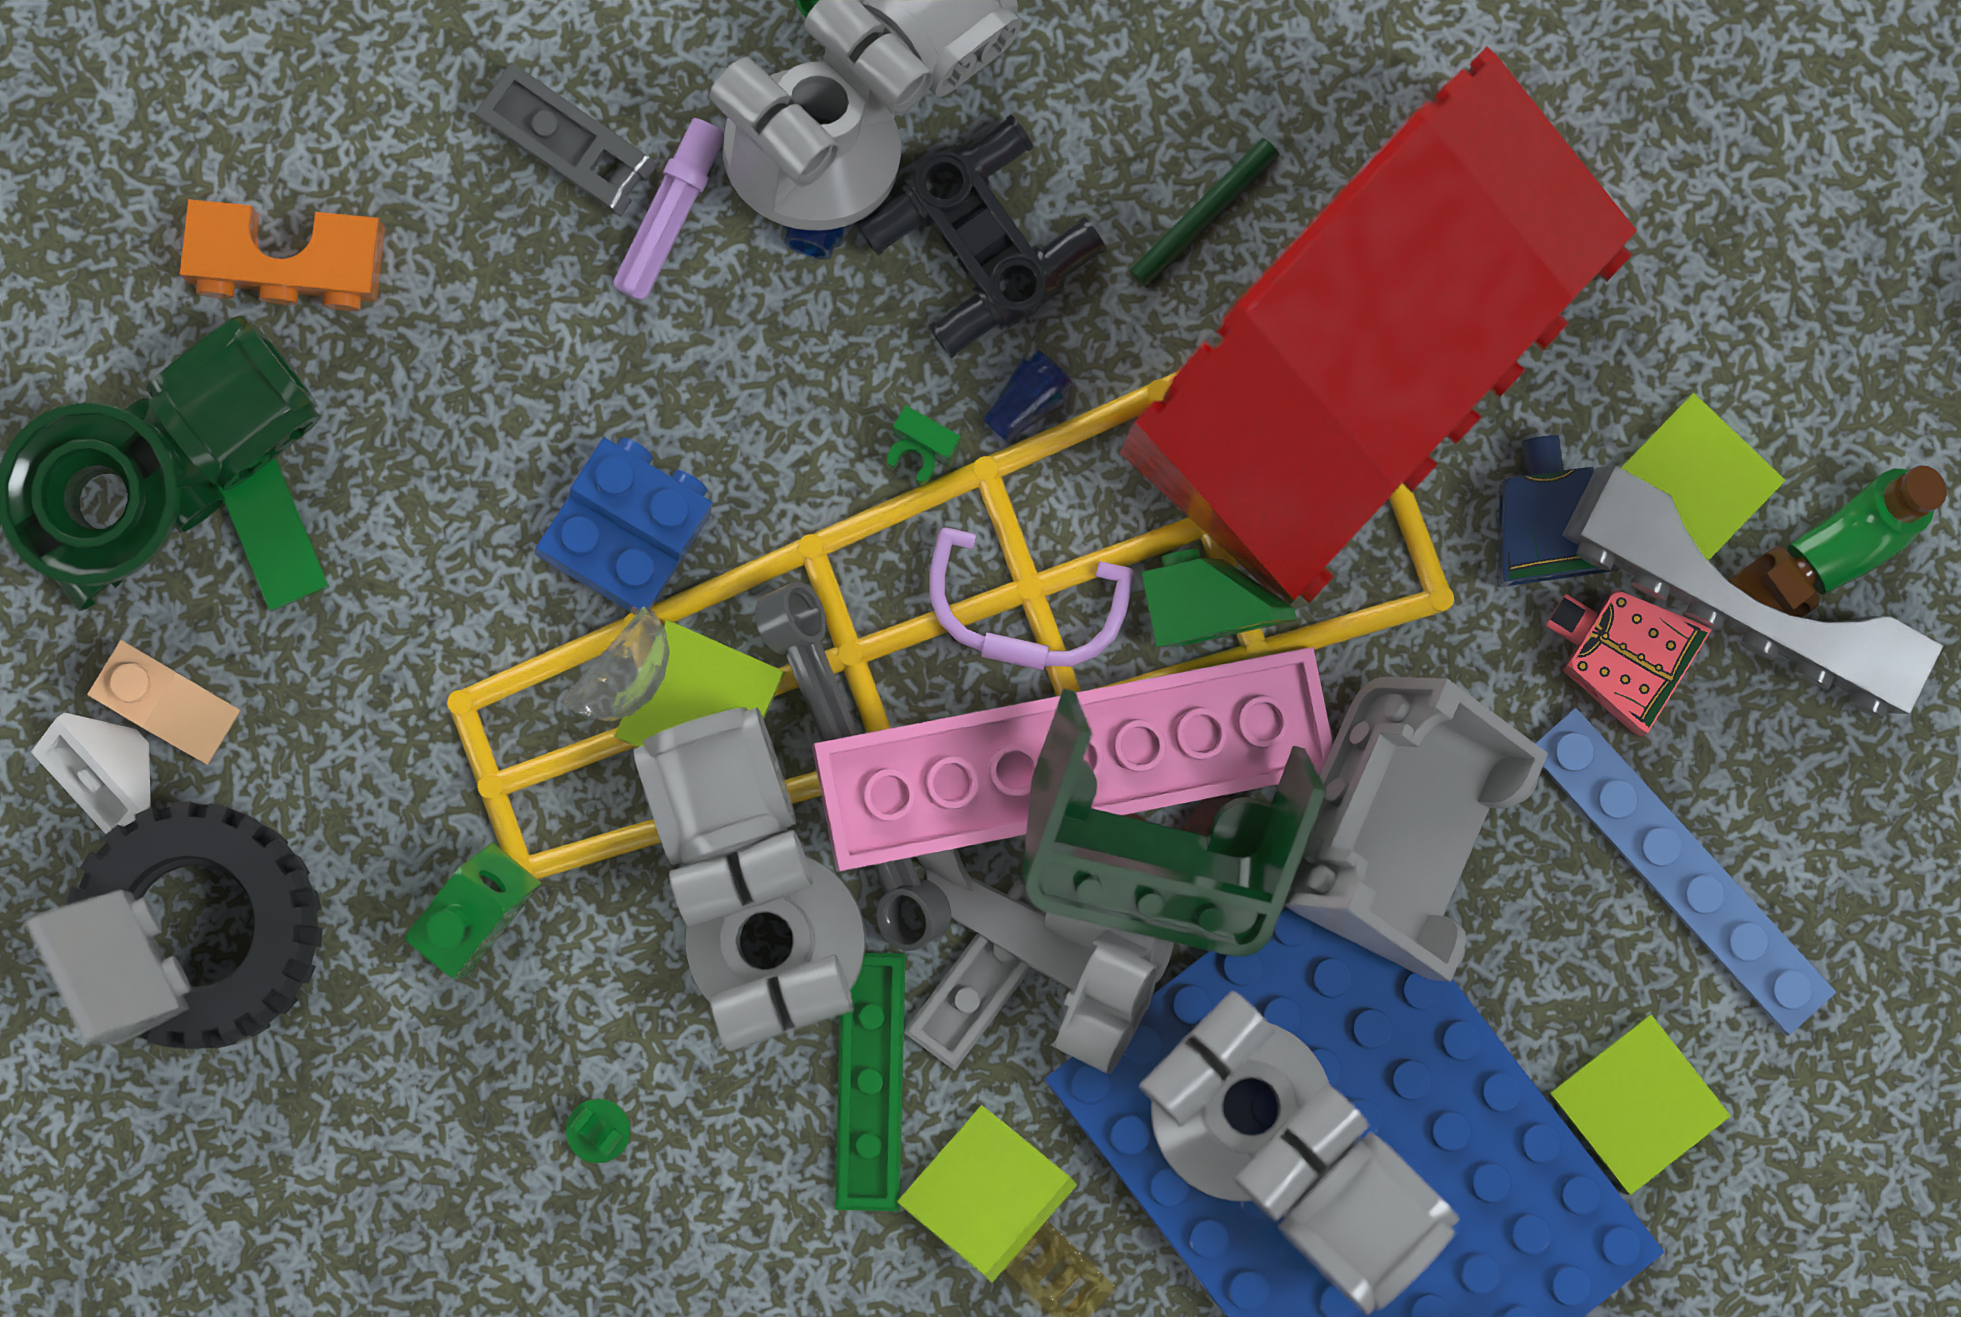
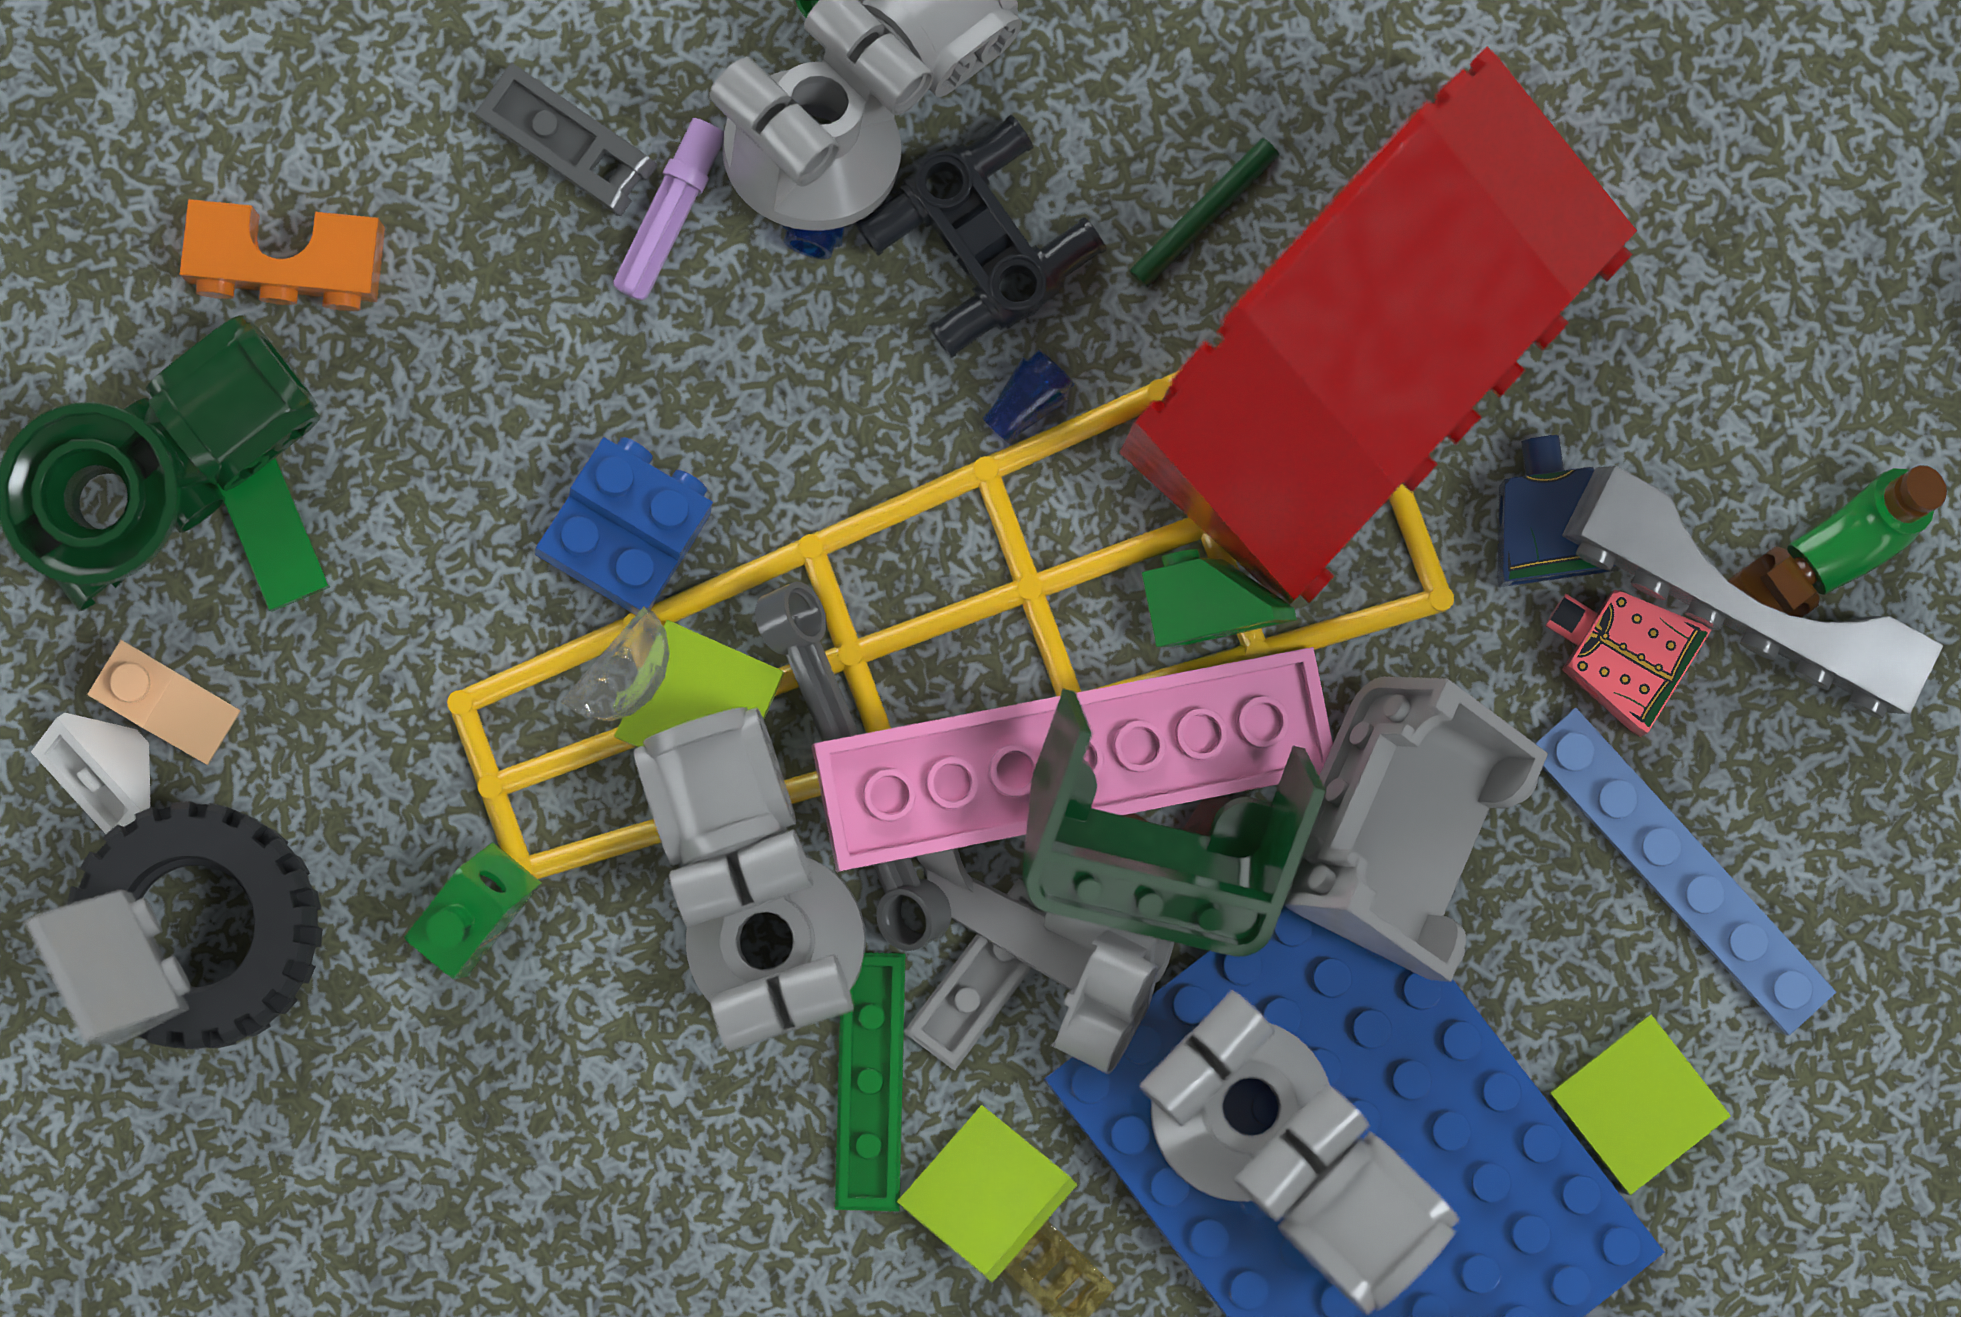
(598, 1131): green plate -> none
(924, 438): green tile -> none
(1016, 650): lavender piece -> none
(1707, 473): lime tile -> none

